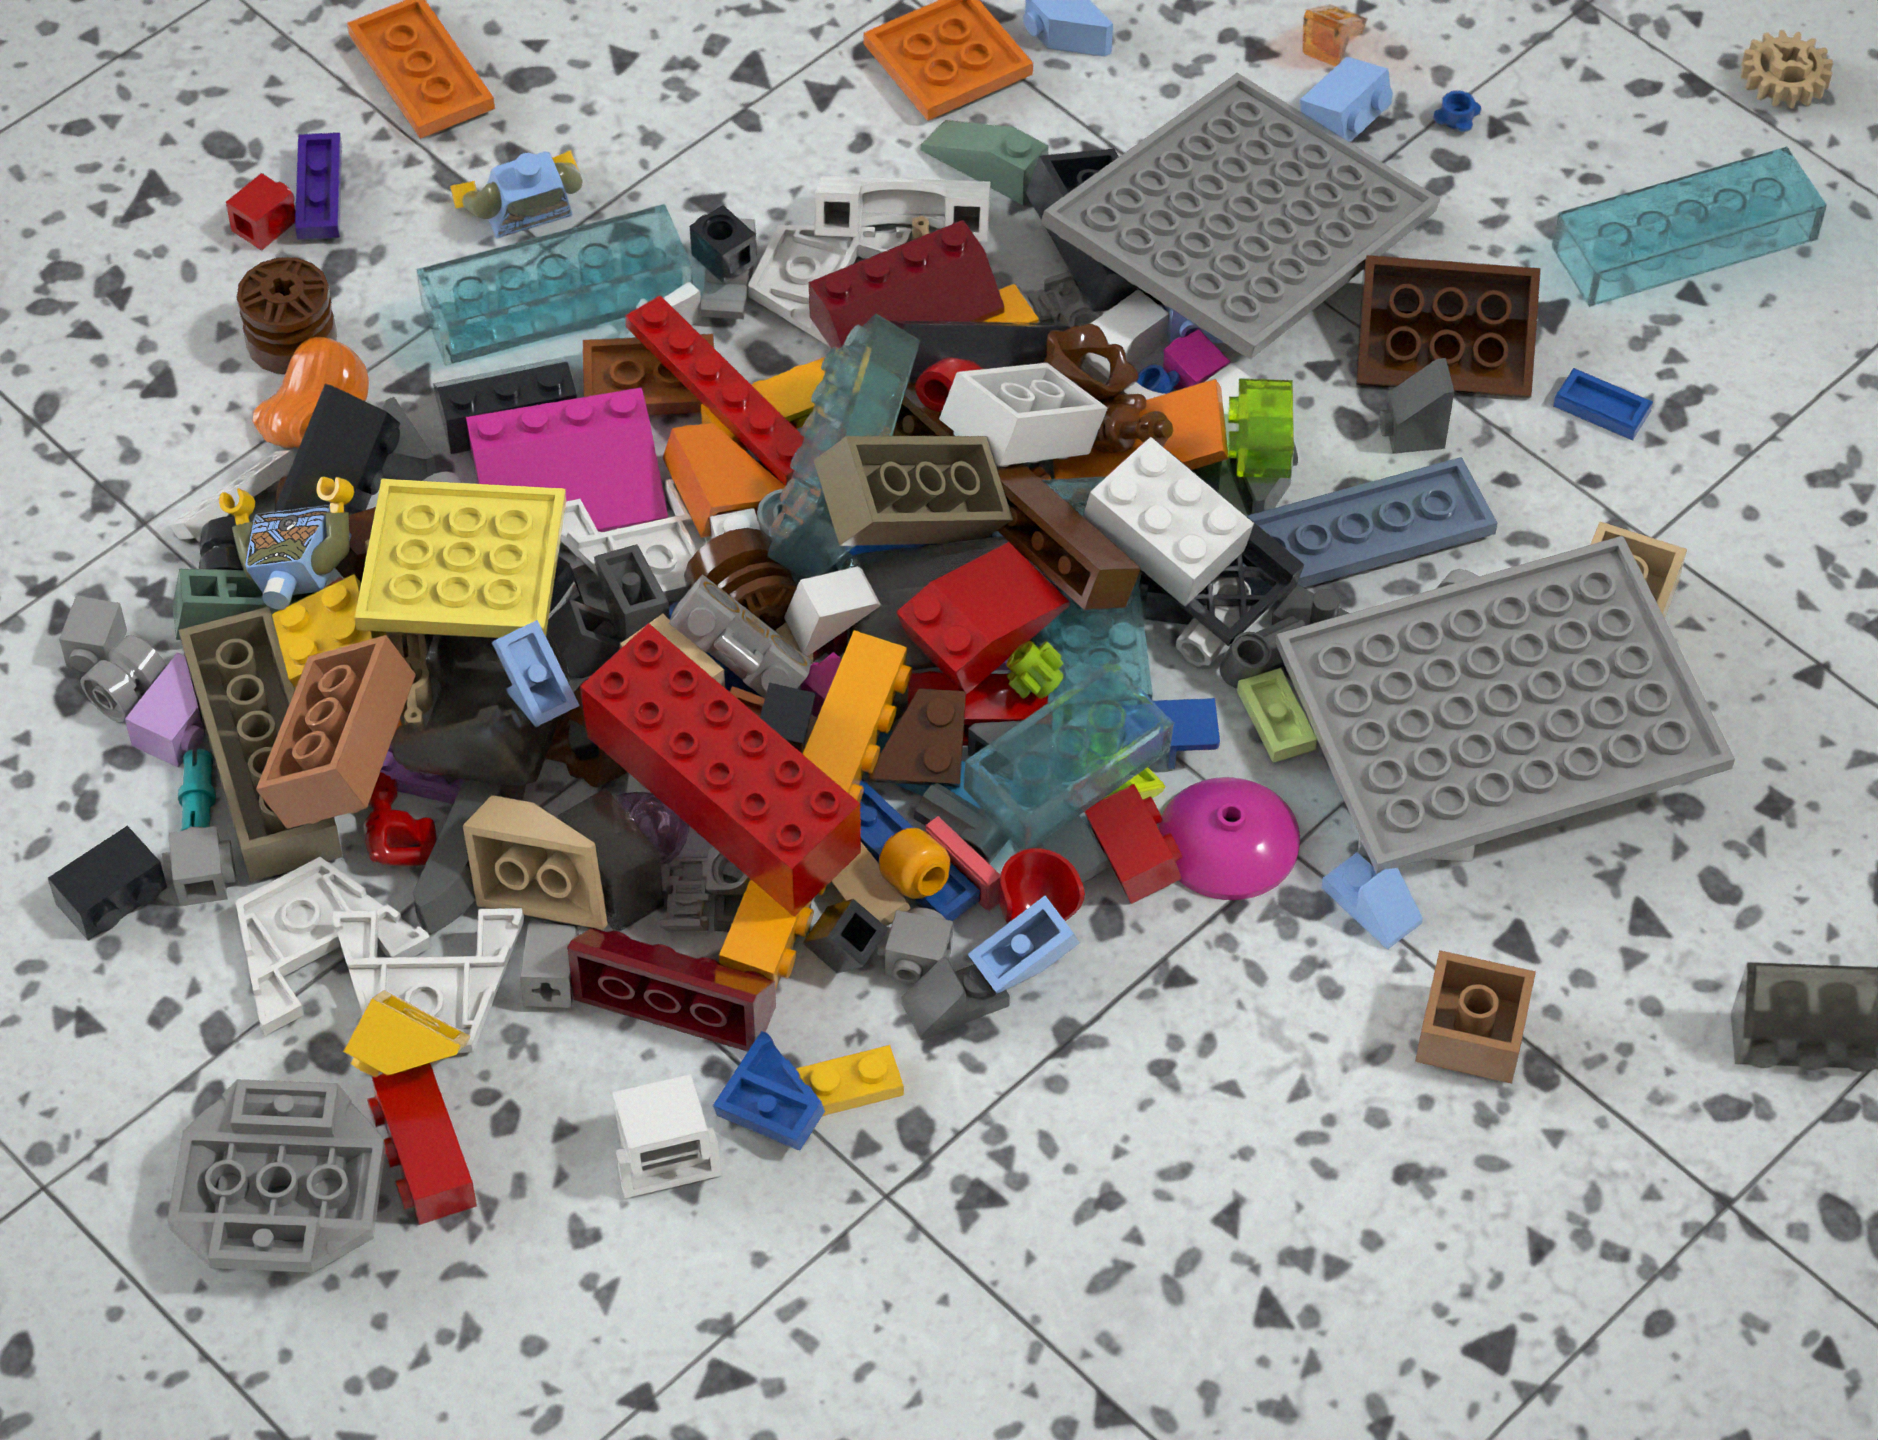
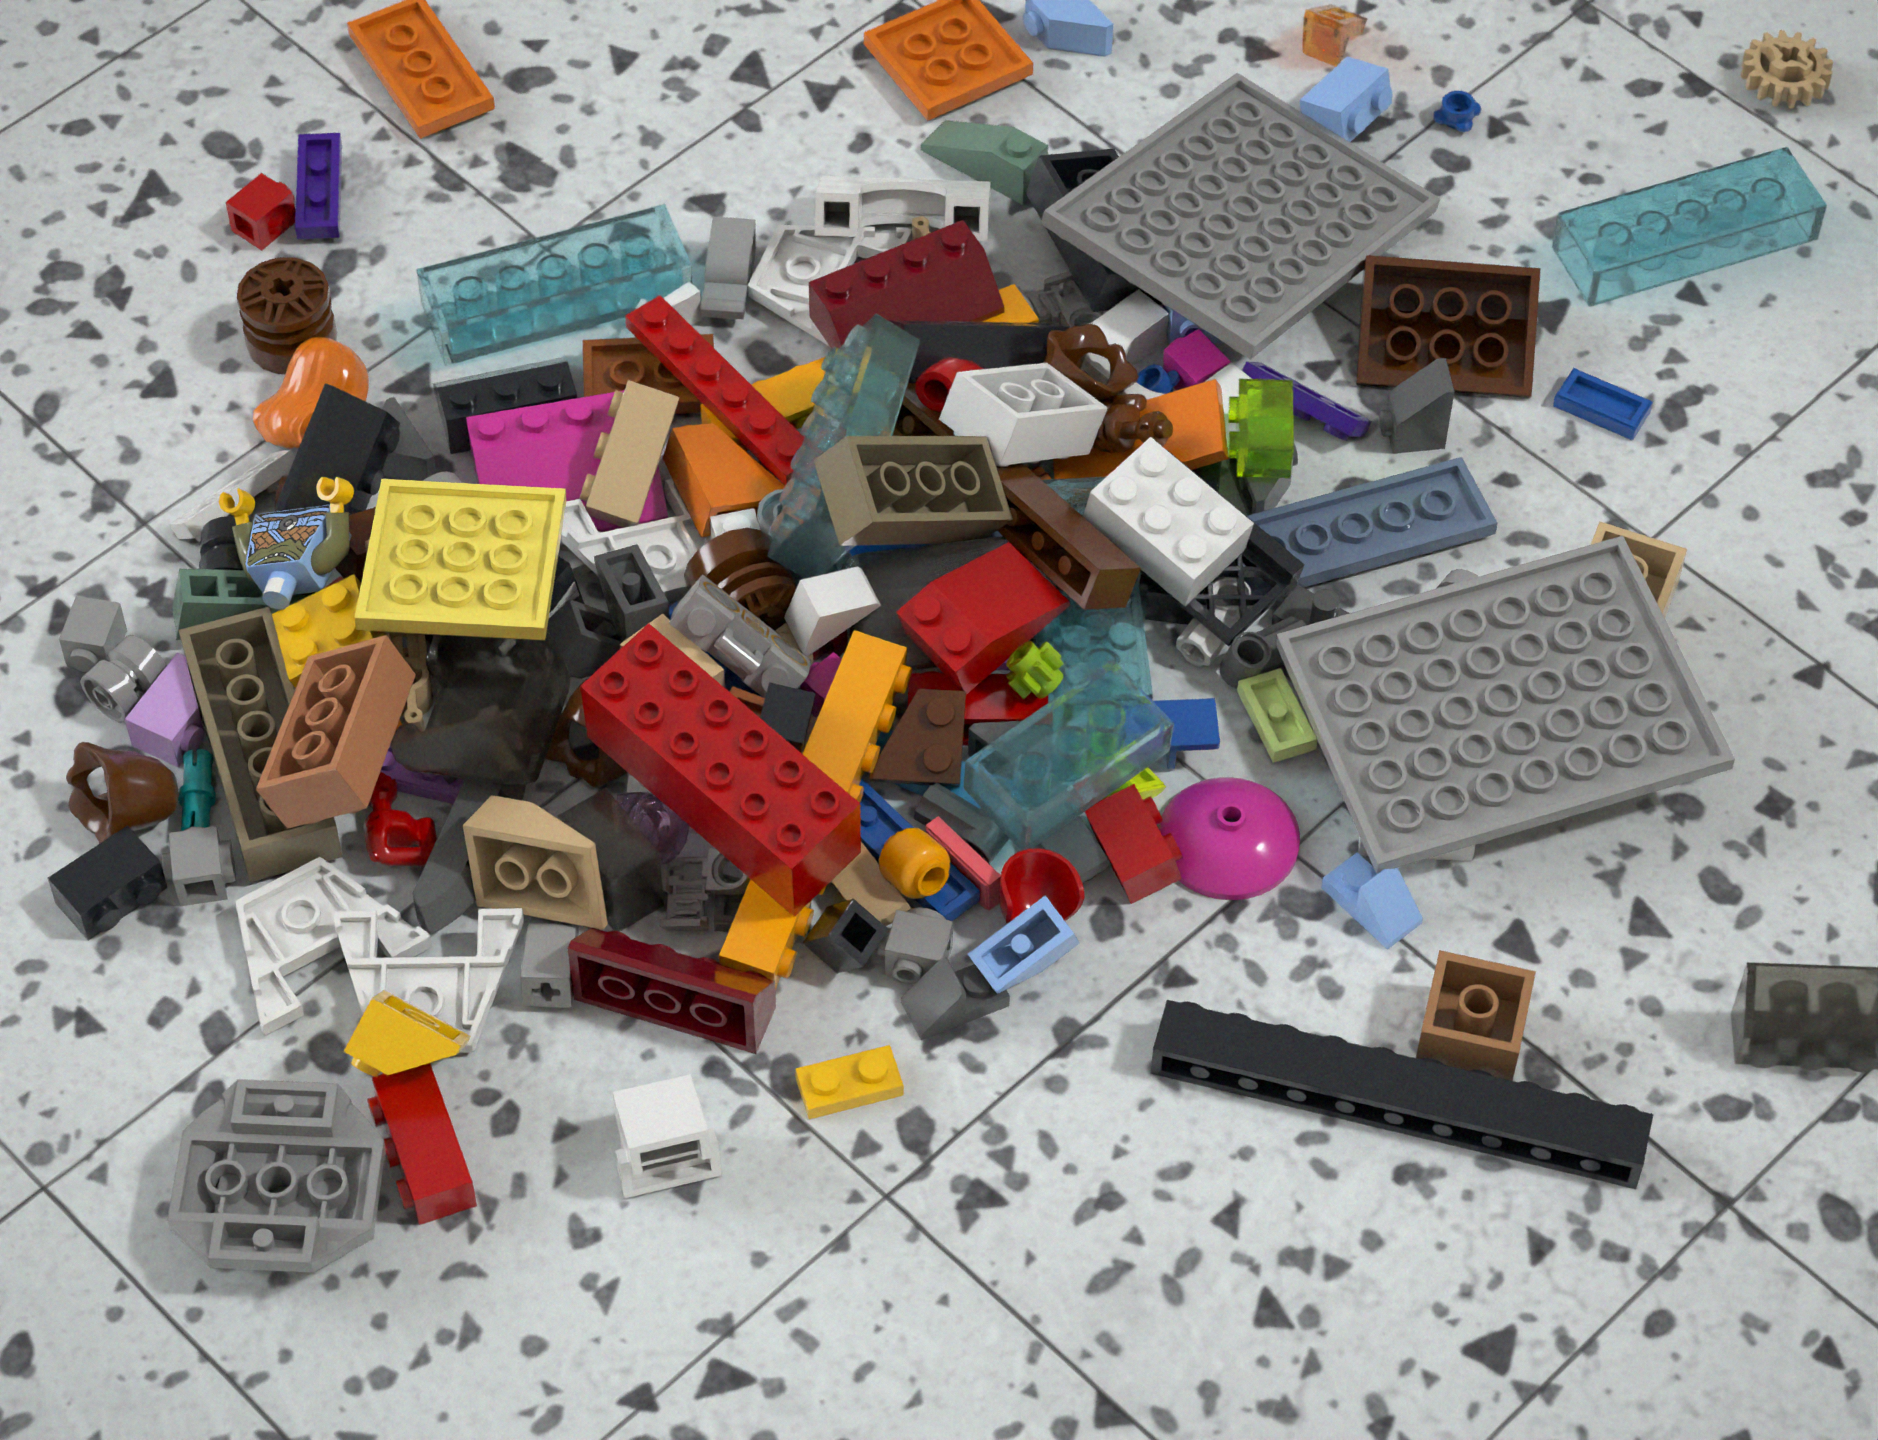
(137, 795): none -> reddish brown piece
(523, 192): torso -> none
(535, 674): light blue slope -> none
(629, 454): none -> tan brick
(723, 244): black brick -> none
(770, 1096): blue wing -> none
(1307, 403): none -> dark purple plate
(1402, 1093): none -> black brick

